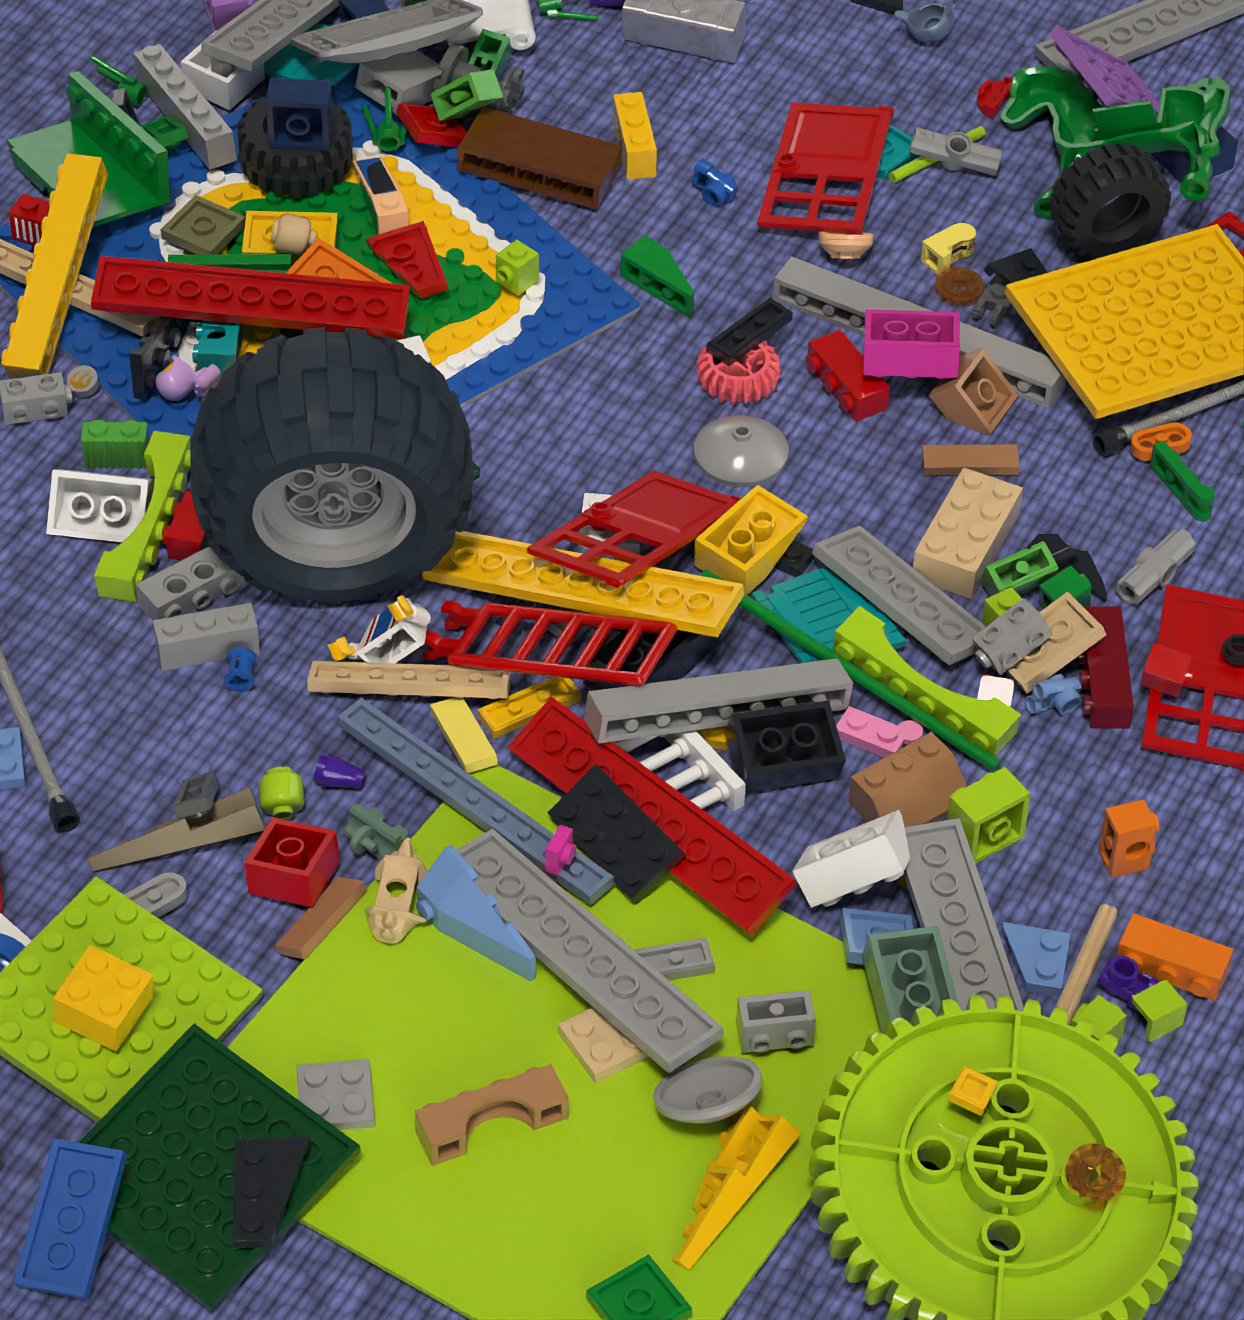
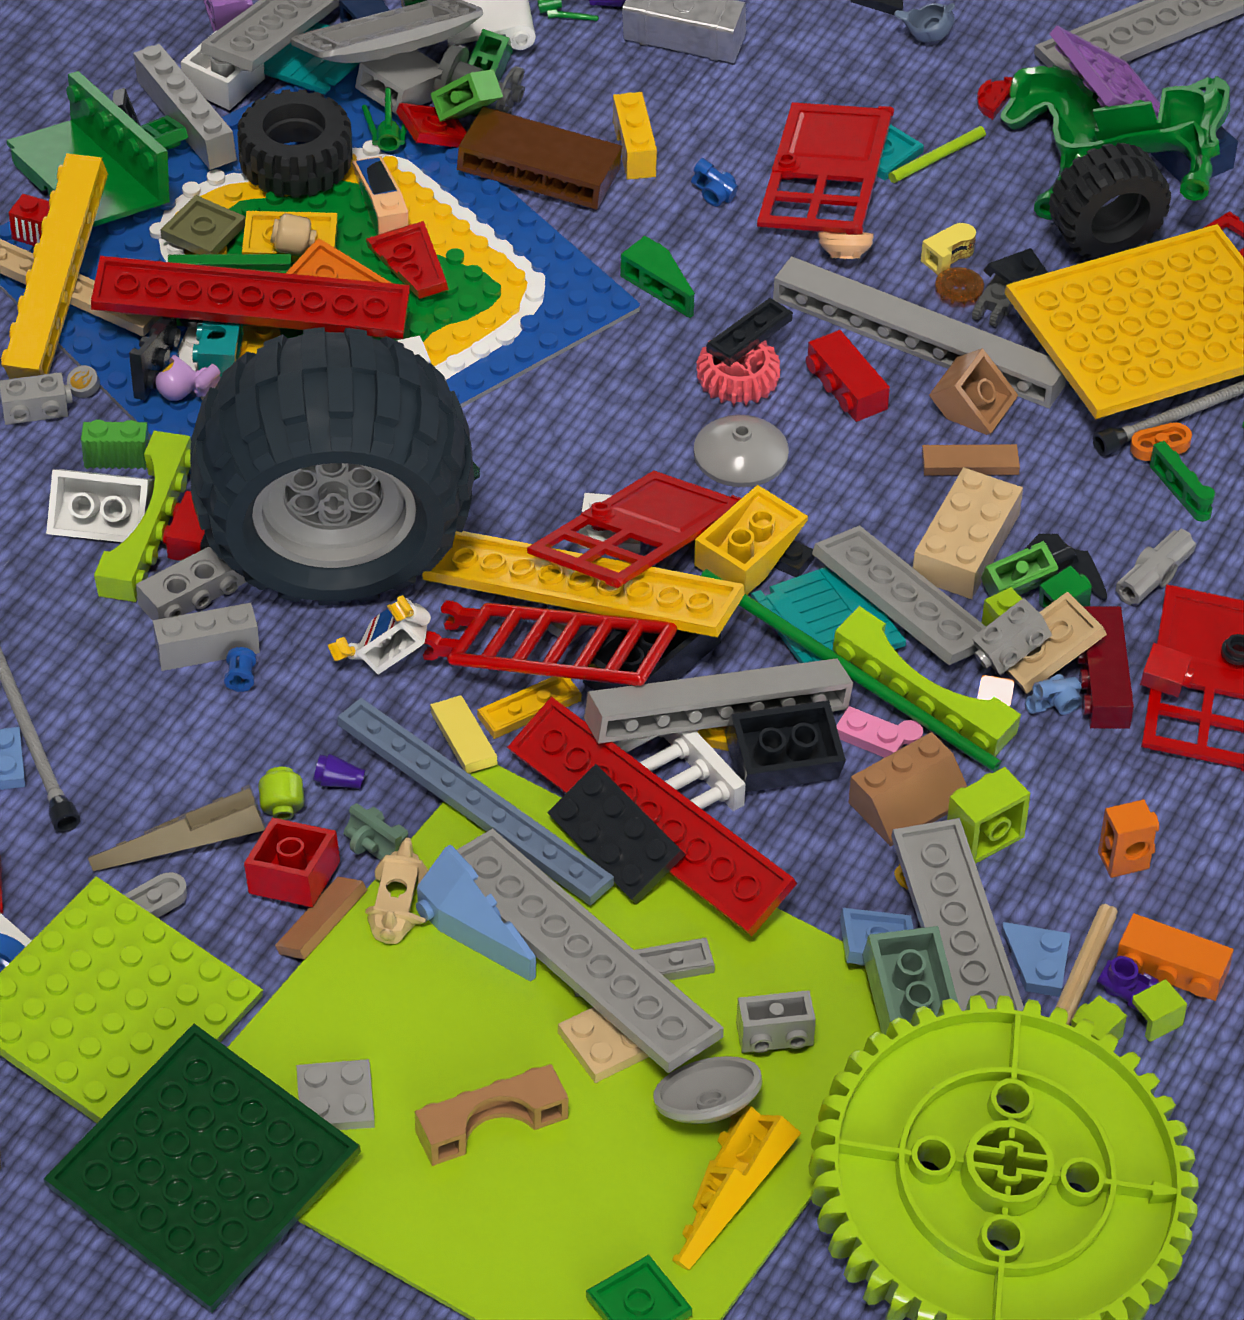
(70, 1219): blue plate -> none
(103, 998): yellow brick -> none
(136, 90): green plant -> none
(196, 795): dark grey plate -> none
(262, 1184): black wing -> none
(299, 114): dark blue brick -> none
(408, 679): tan plate -> none
(517, 267): lime brick -> none
(559, 850): dark pink plate -> none
(853, 860): white slope -> none
(911, 343): dark pink brick -> none
(955, 151): light grey piece -> none
(972, 1090): yellow tile -> none
(1089, 1157): clear orange gear -> none

